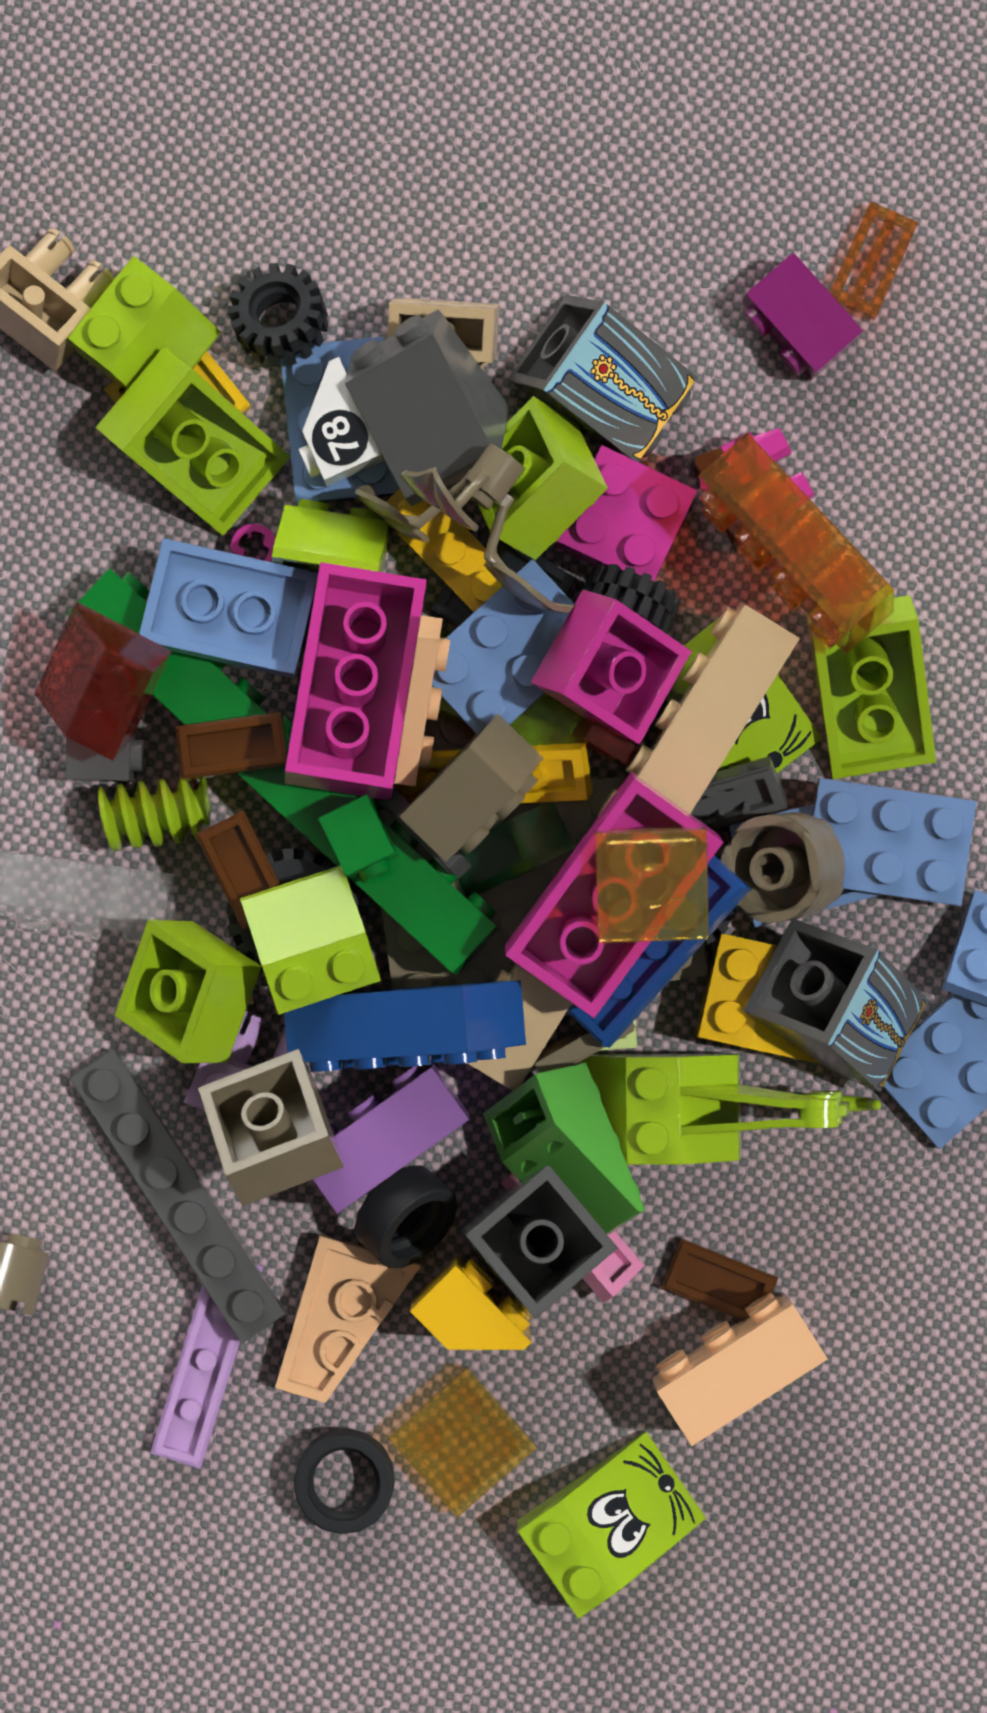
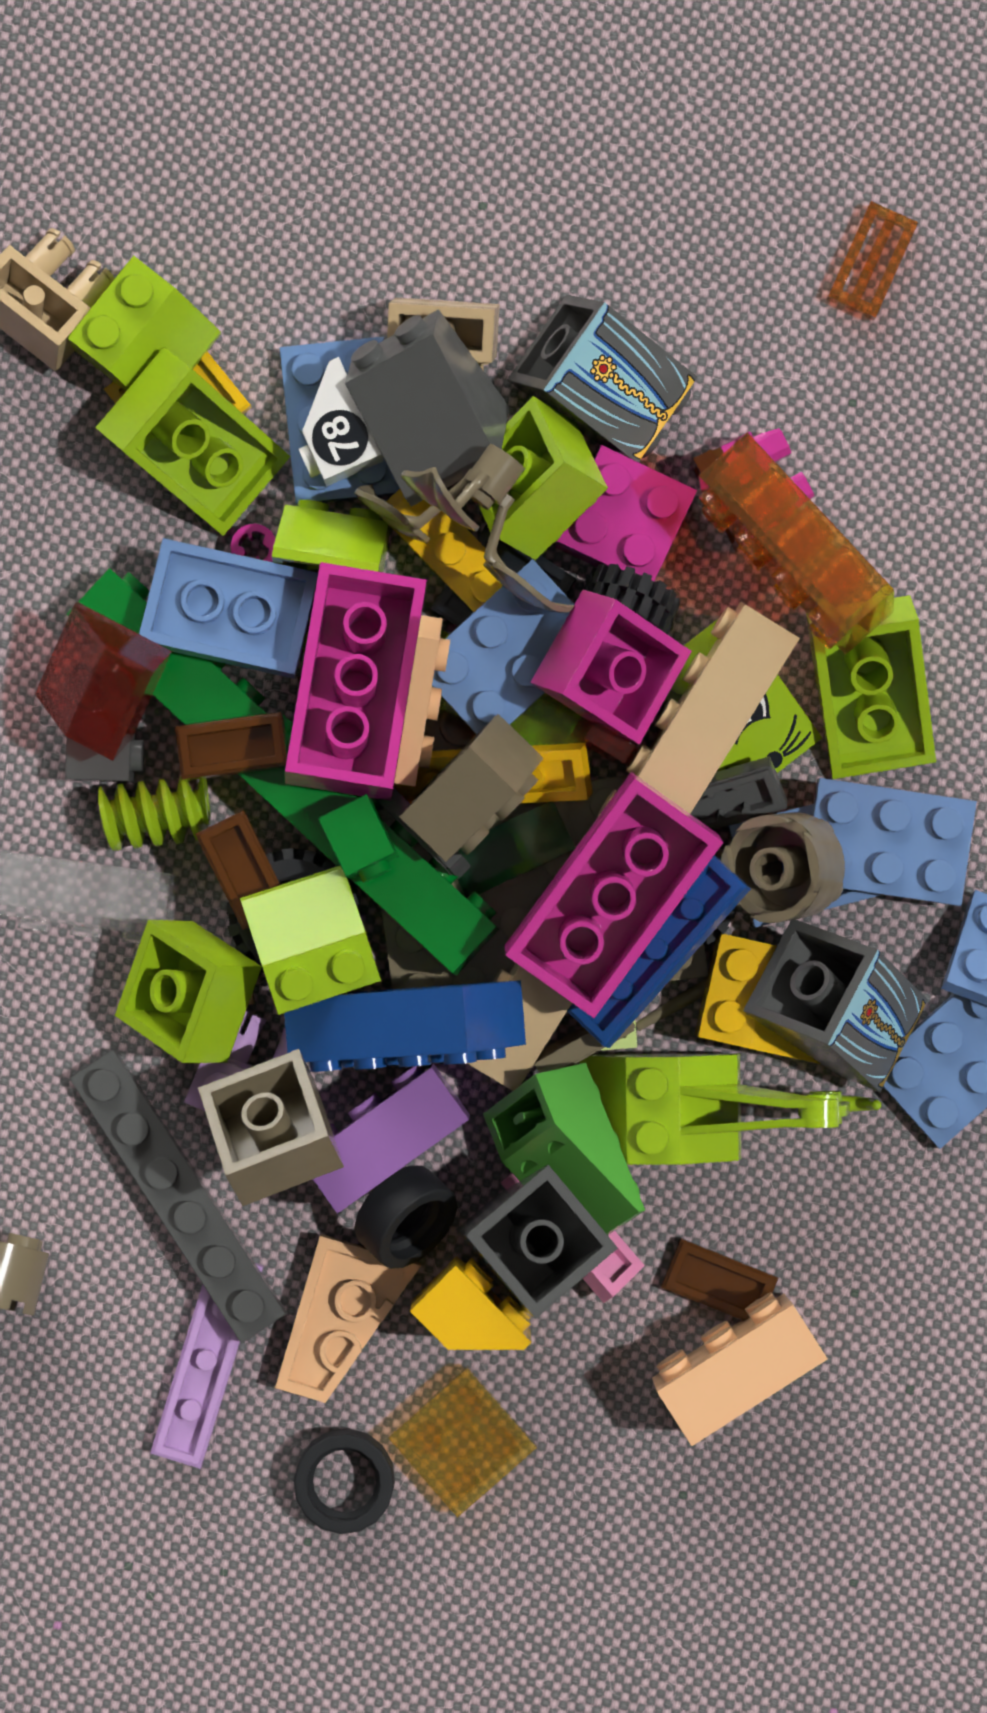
(270, 290): black tyre -> none
(610, 1524): lime slope -> none
(652, 884): clear yellow plate -> none
(673, 1005): none -> dark tan piece
(800, 317): magenta brick -> none

